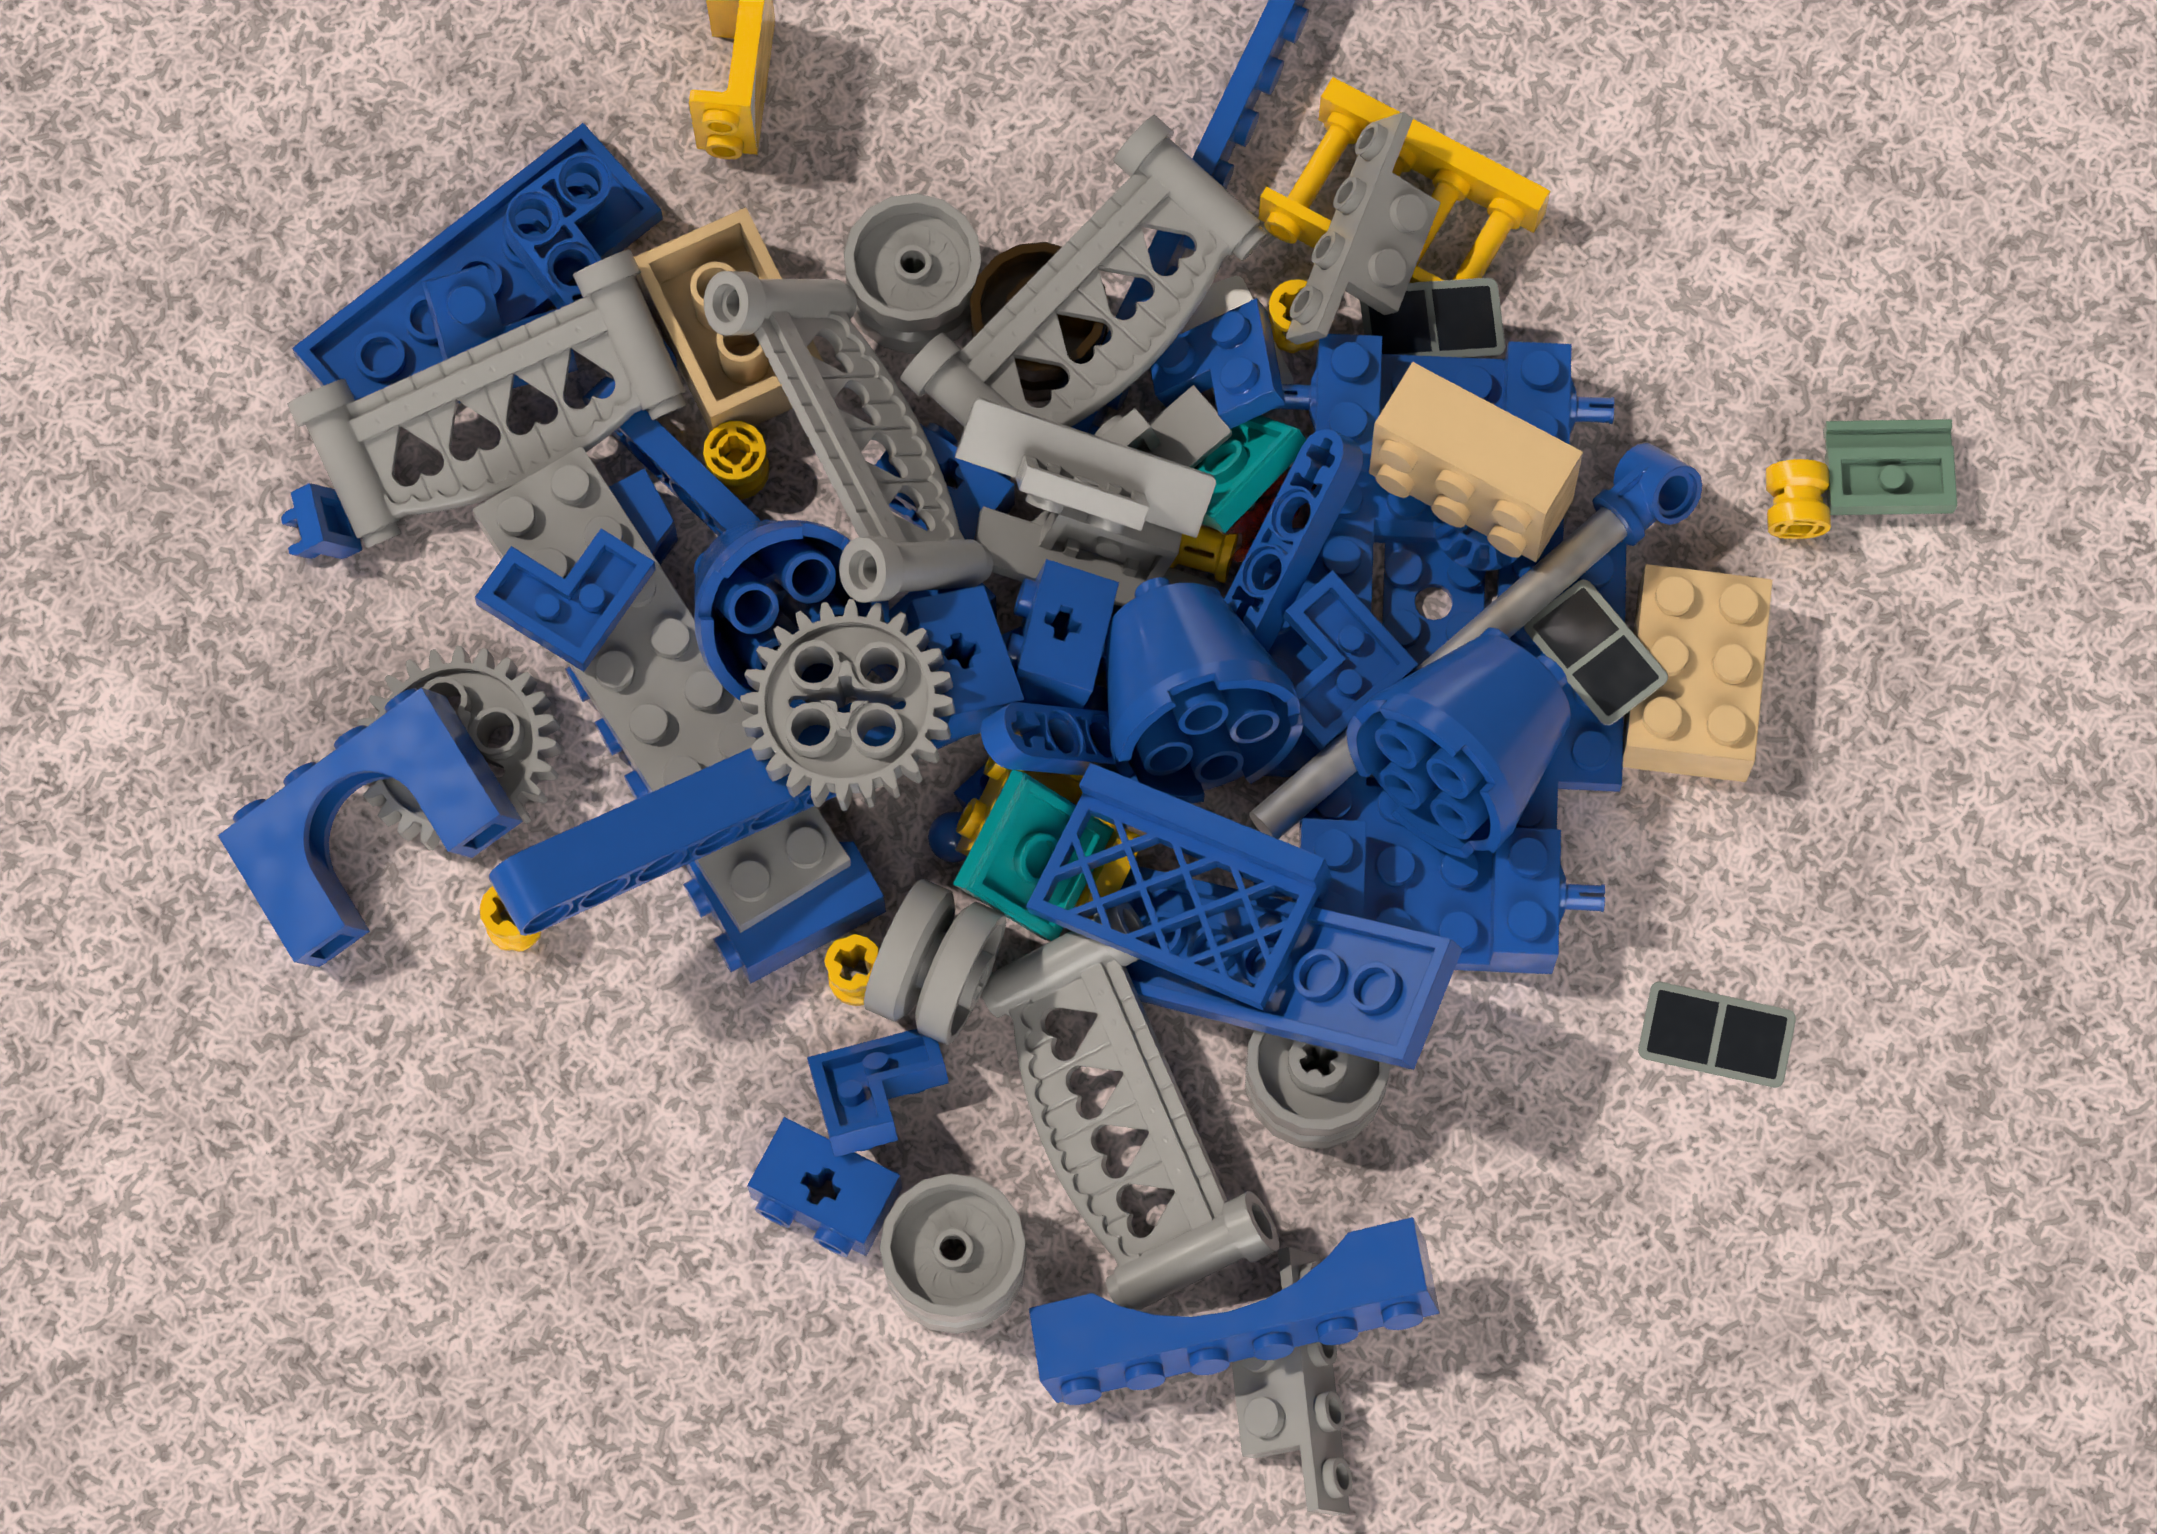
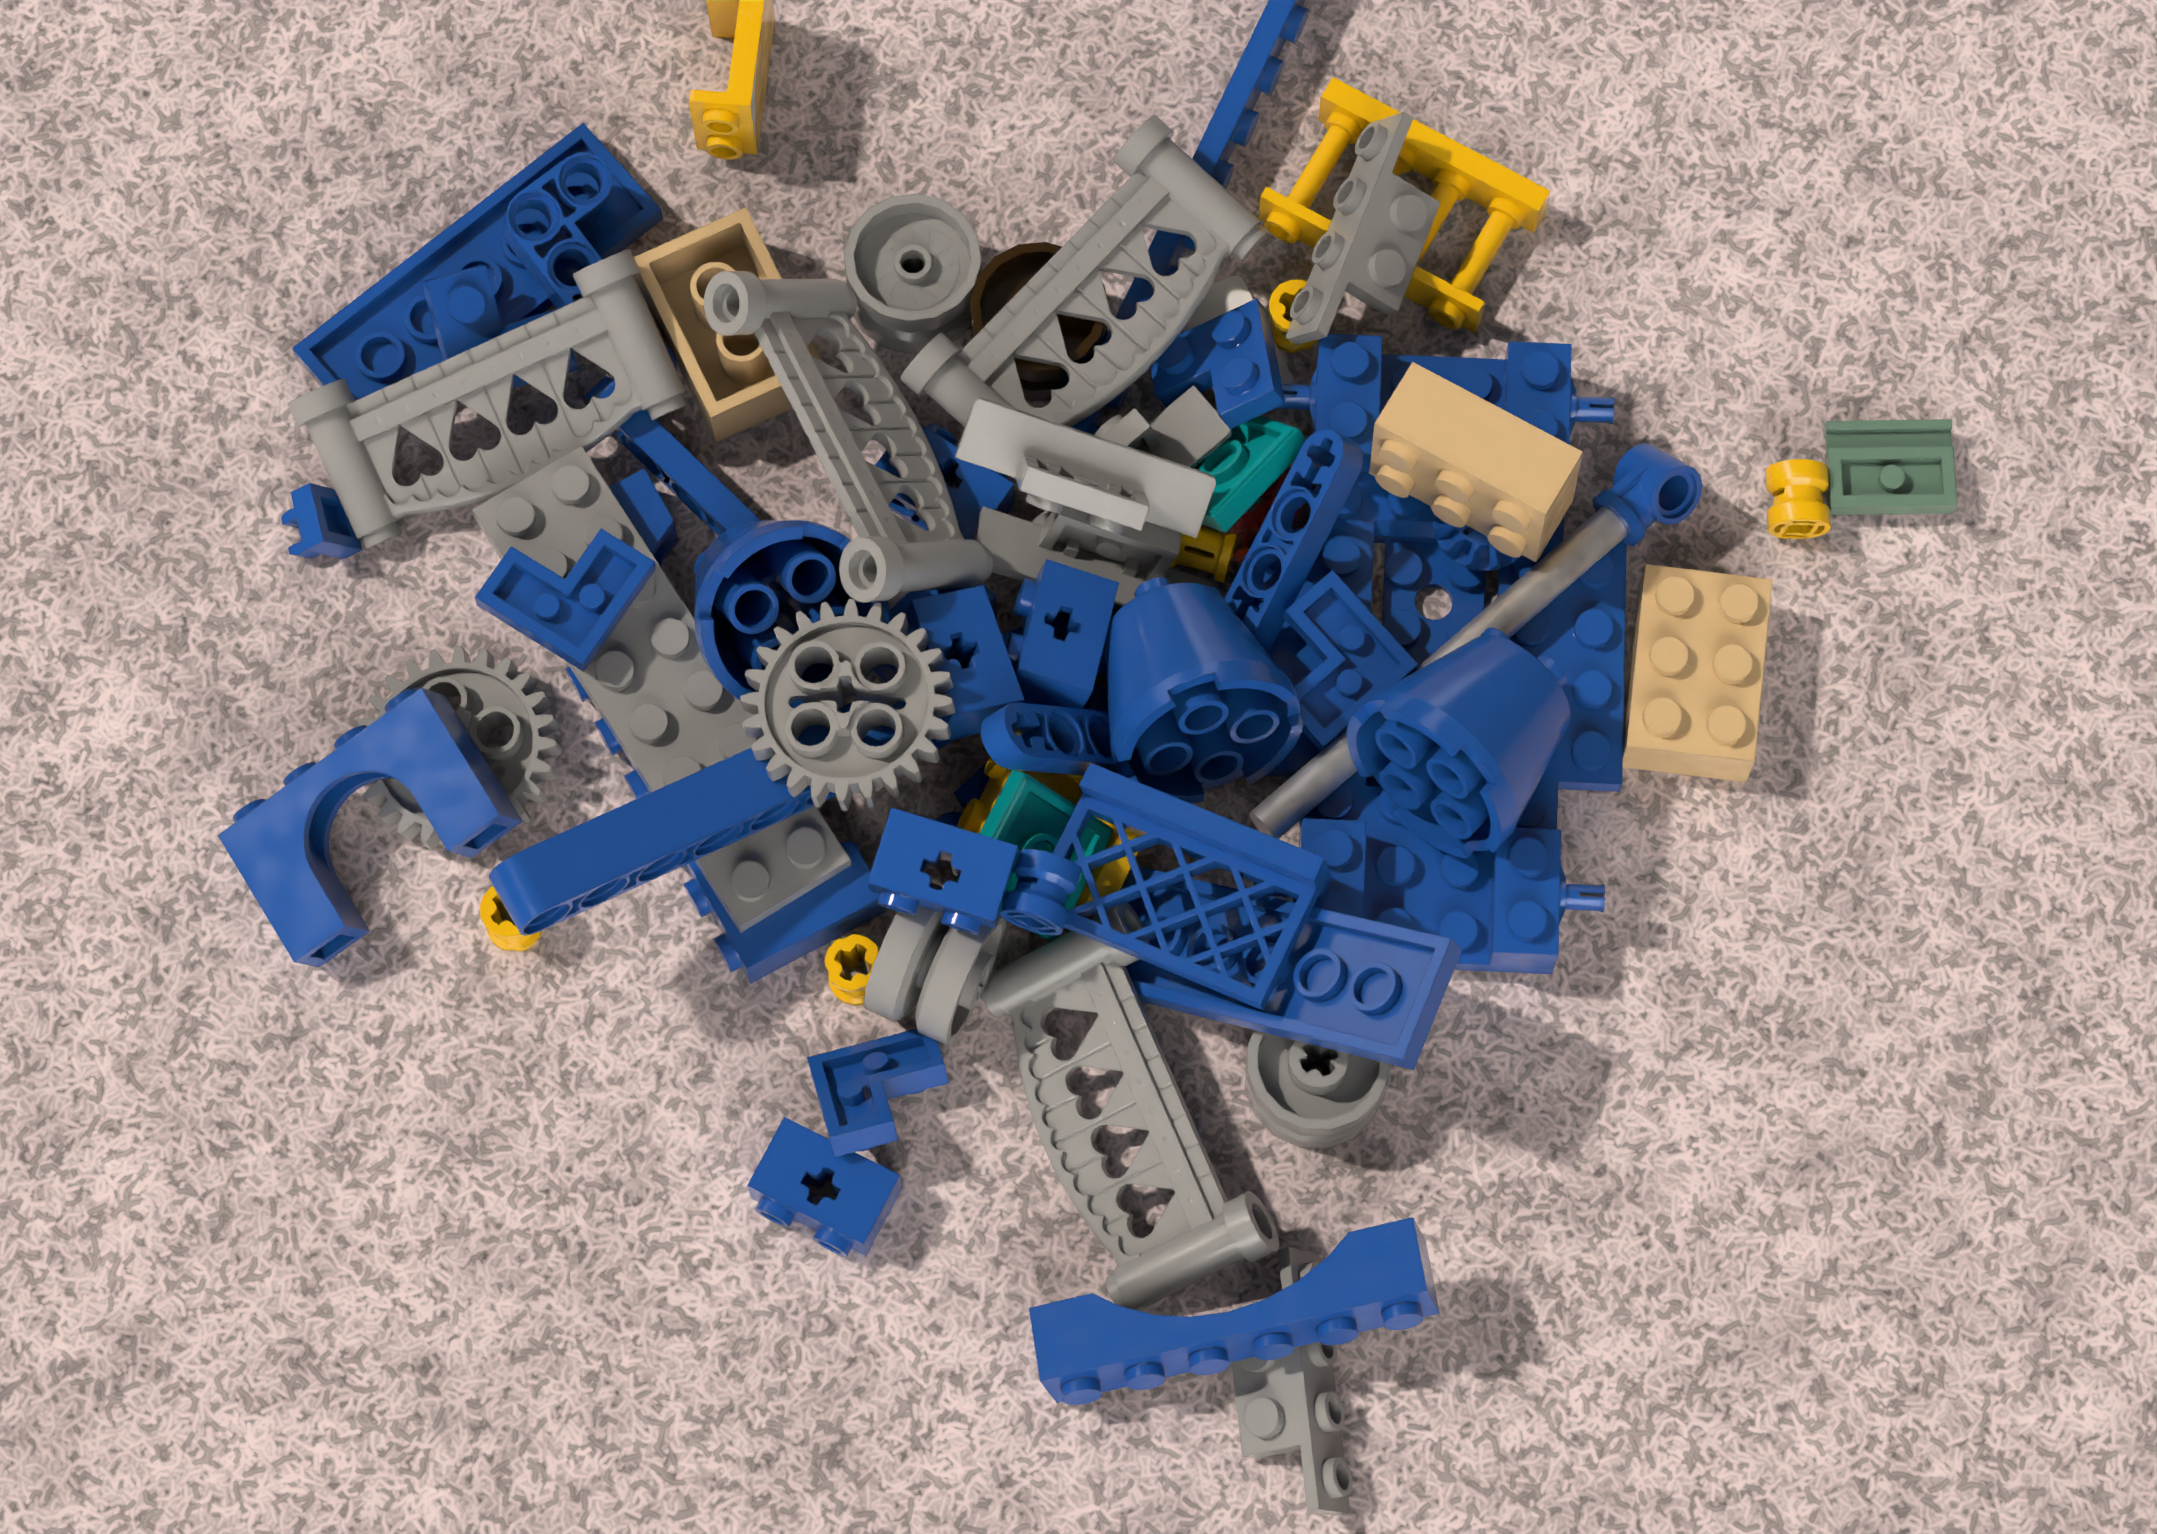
(739, 471): yellow wheel -> none
(918, 842): none -> blue brick
(960, 1292): light grey wheel -> none
(1041, 892): none -> blue wheel
(1442, 320): black sticker -> none
(1596, 652): black sticker -> none
(1717, 1034): black sticker -> none

